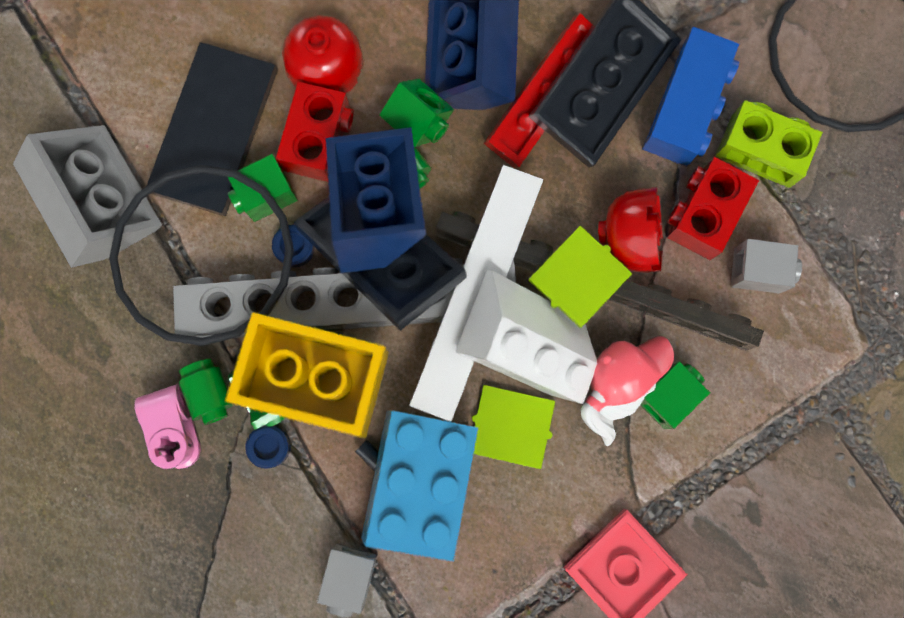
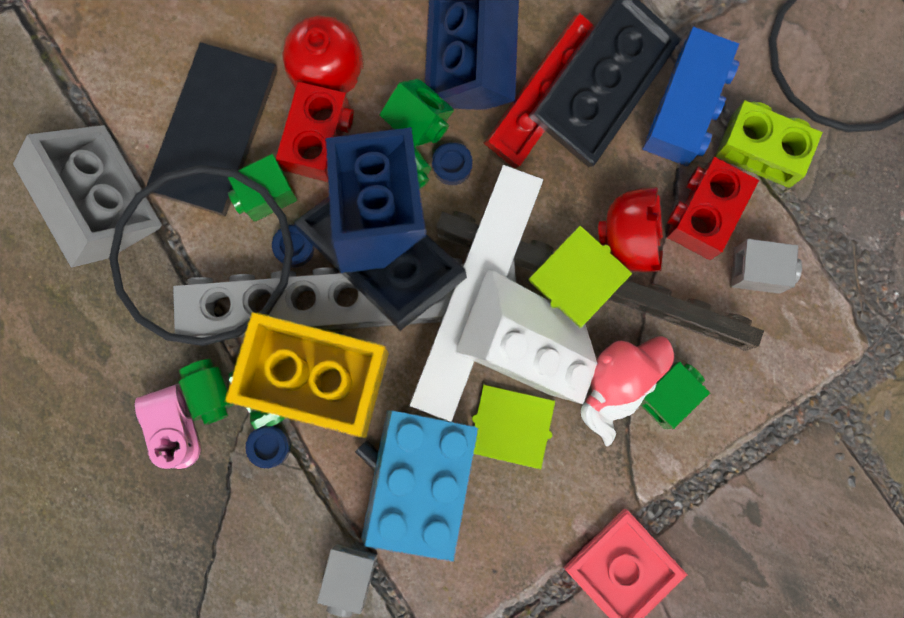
(452, 163): none -> dark blue tile

